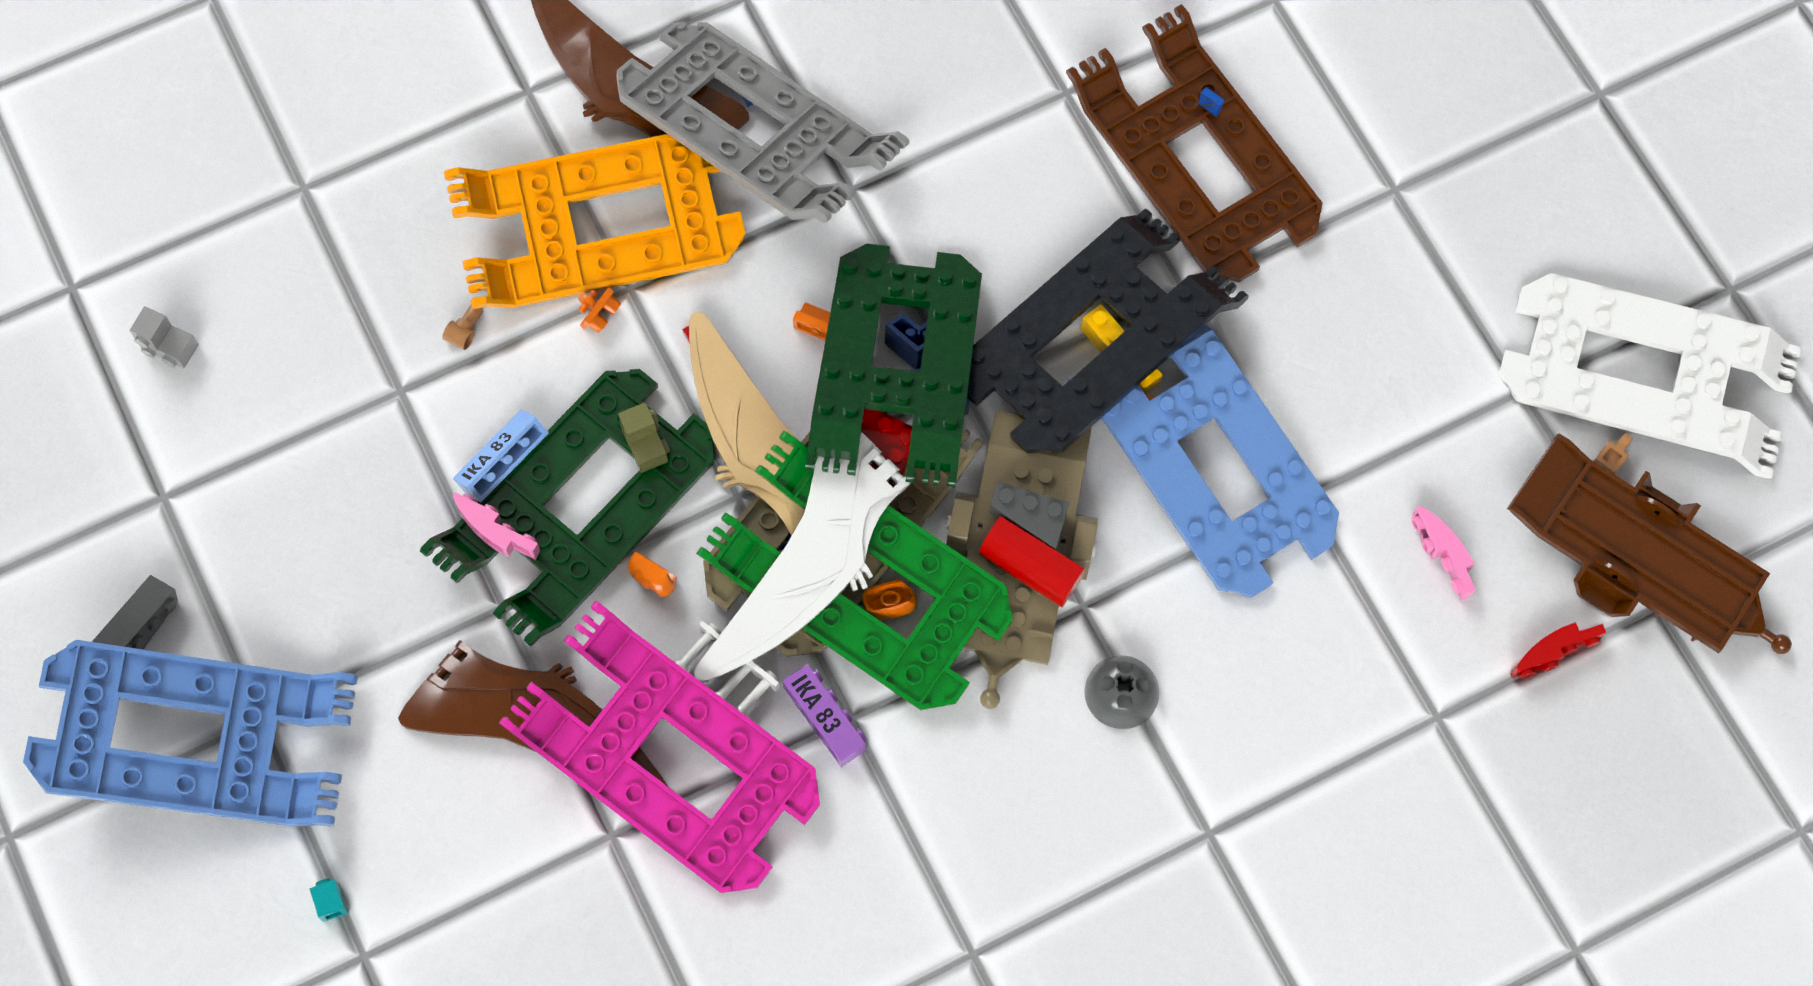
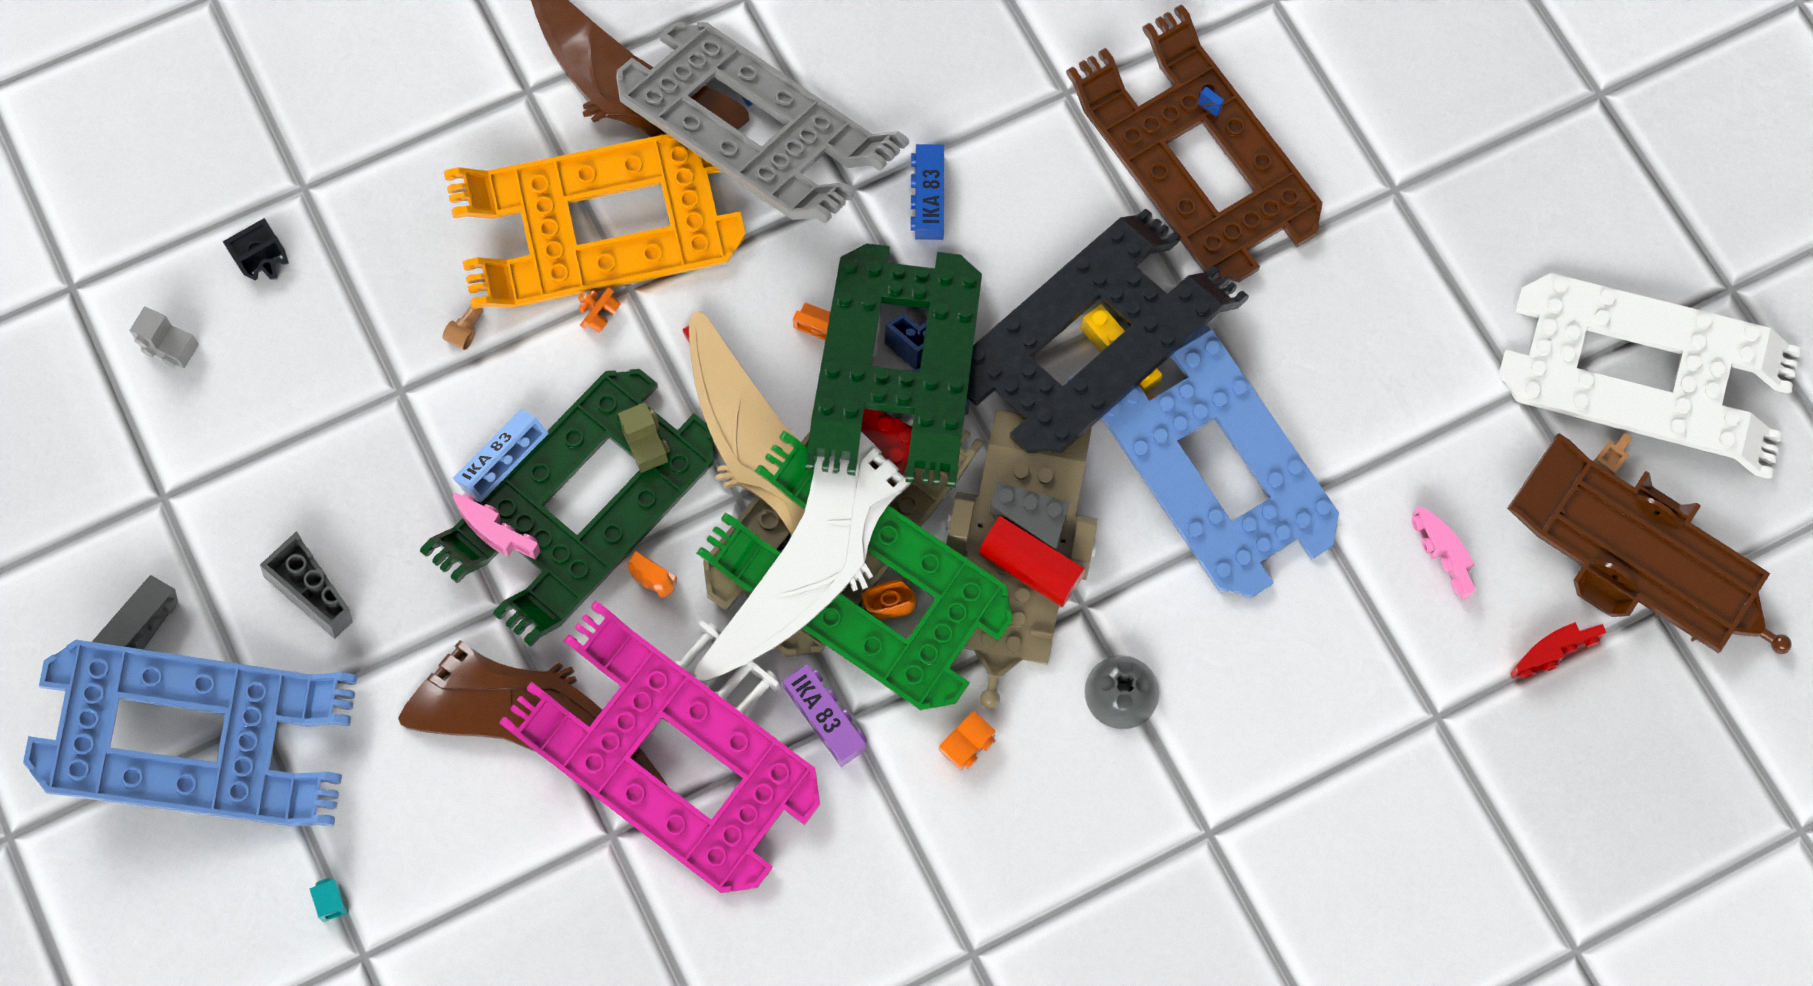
(256, 250): none -> black plate
(305, 584): none -> dark grey wedge
(929, 192): none -> blue brick
(968, 741): none -> orange brick

